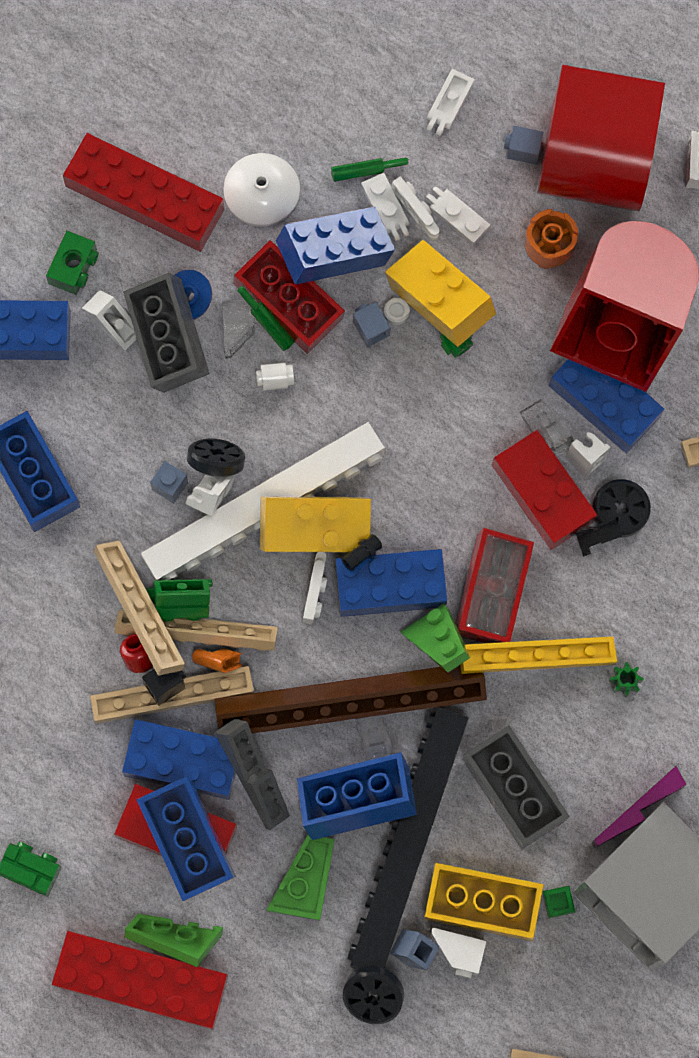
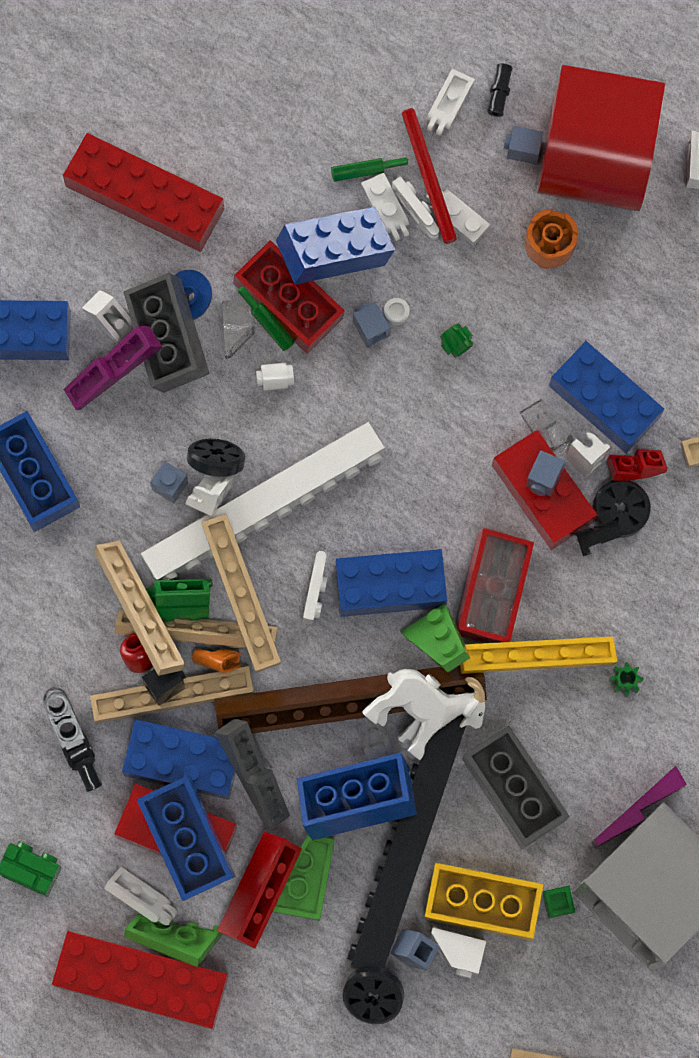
(72, 248): green brick -> none
(73, 742): none -> black piece
(106, 371): none -> magenta slope
(141, 897): none -> white hinge
(241, 593): none -> tan plate
(259, 889): none -> red brick
(261, 204): white dish -> none
(313, 523): yellow brick -> none
(365, 549): black pin -> none
(427, 705): none -> white animal
(429, 176): none -> red axle
(440, 293): yellow brick -> none
(500, 90): none -> black pin
(545, 474): none -> sand blue brick
(629, 303): brick -> none
(640, 466): none -> red slope

